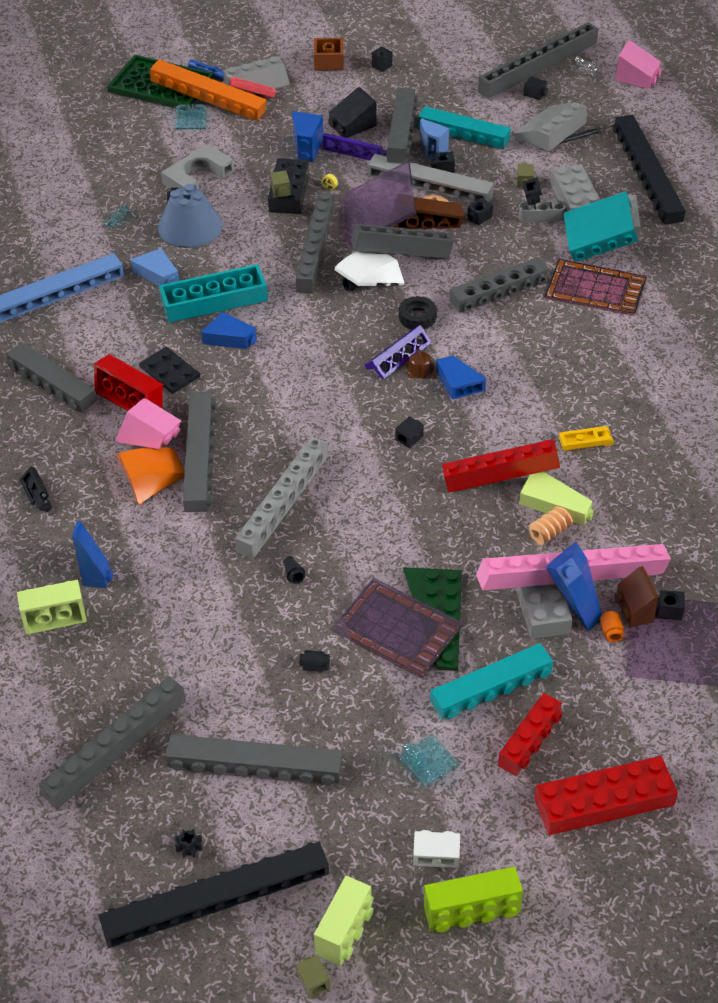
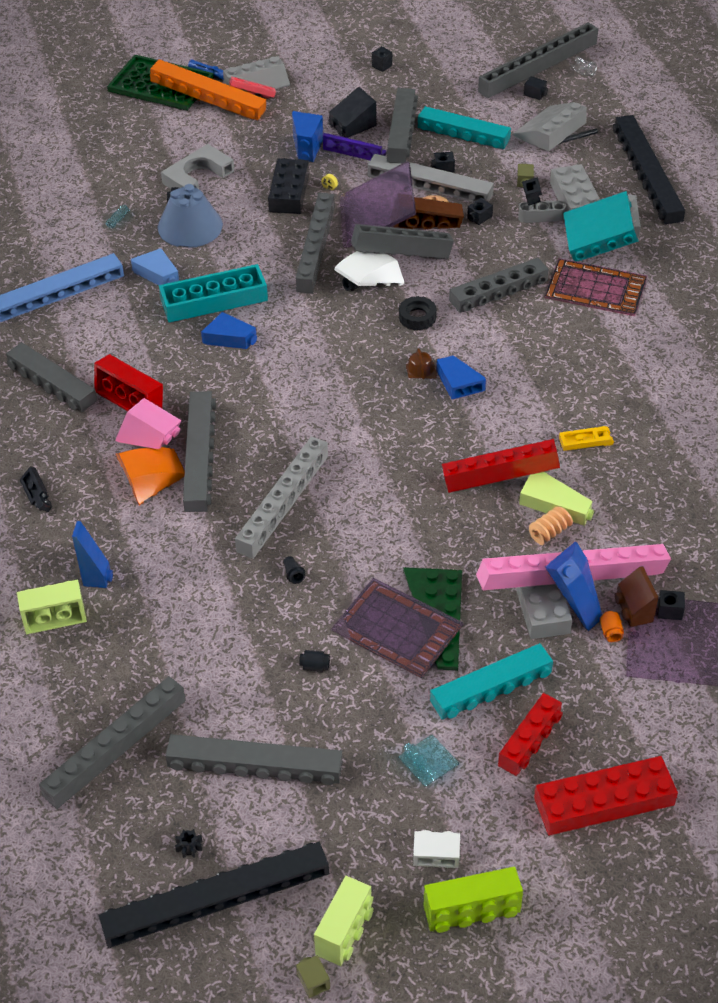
(169, 370): black plate -> none
(192, 118): clear light blue hinge -> none
(280, 184): olive brick -> none
(328, 54): dark orange brick -> none
(393, 349): fence -> none
(409, 432): black brick -> none
(433, 138): medium blue slope -> none
(637, 66): bright pink slope -> none

